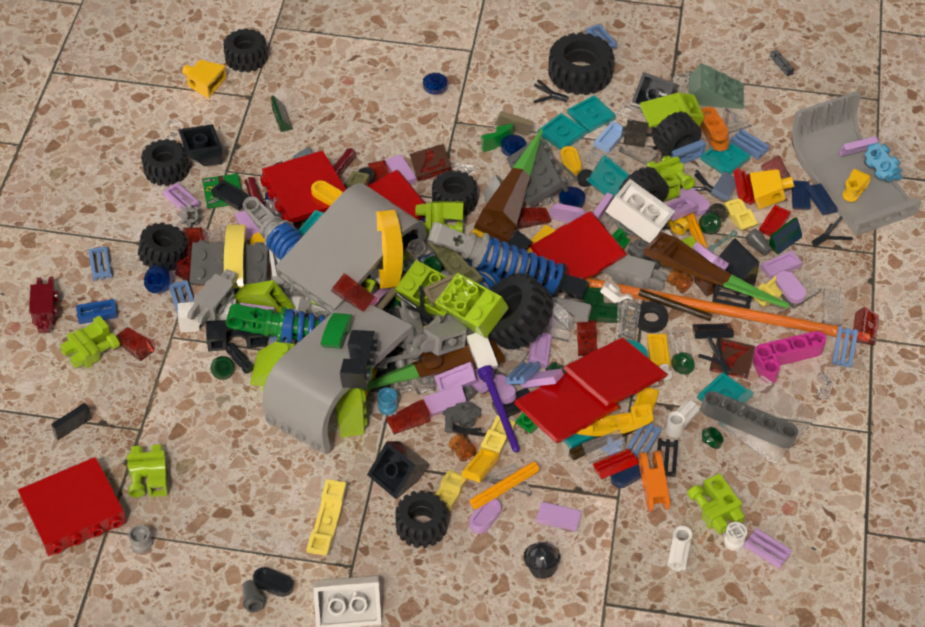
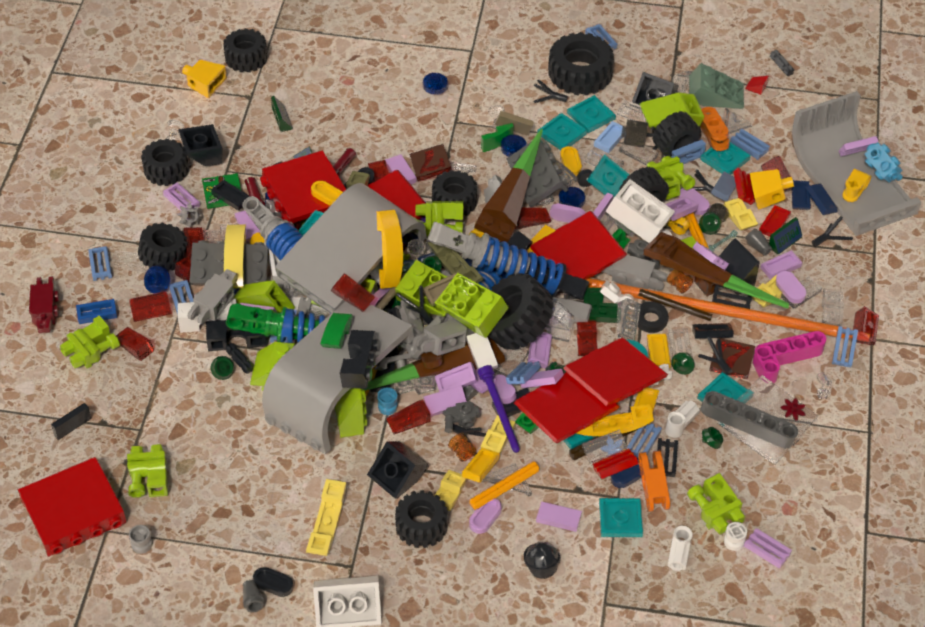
(150, 306): none -> clear red slope
(620, 517): none -> teal tile
(757, 84): none -> red slope
(793, 409): none -> dark red plant

